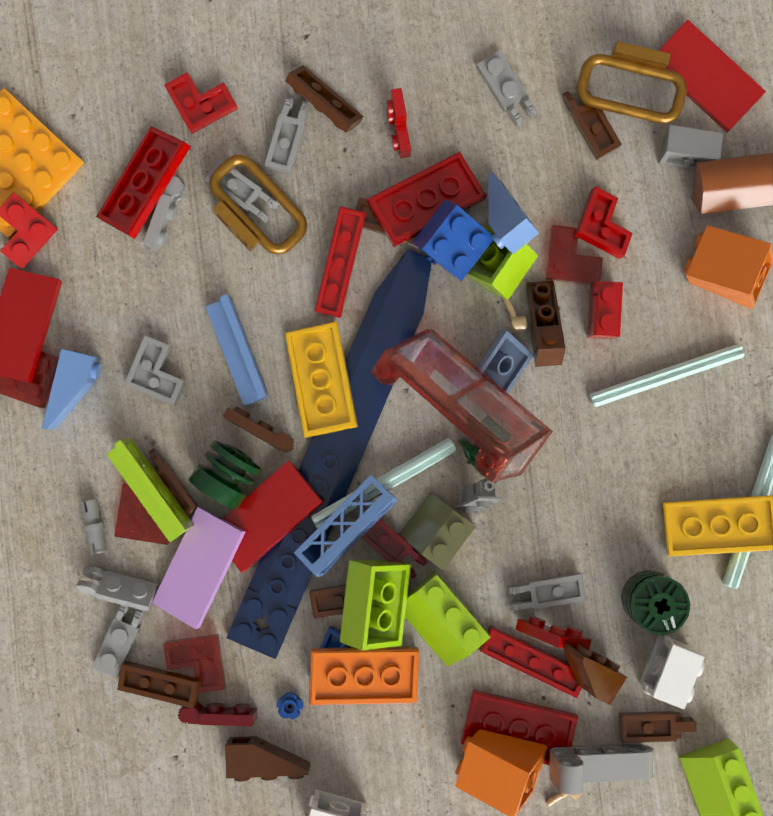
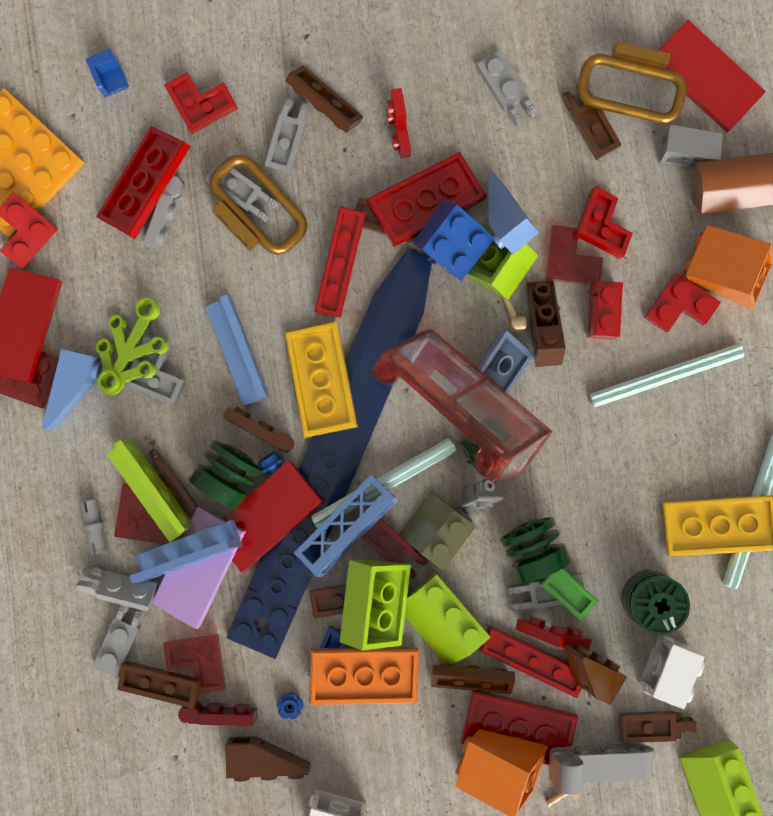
(107, 73): none -> blue panel
(128, 350): none -> lime plant
(186, 551): none -> medium blue fence
(271, 463): none -> blue plate
(472, 678): none -> reddish brown plate
(537, 554): none -> dark green wheel
(569, 593): none -> bright green tile
(679, 297): none -> red plate

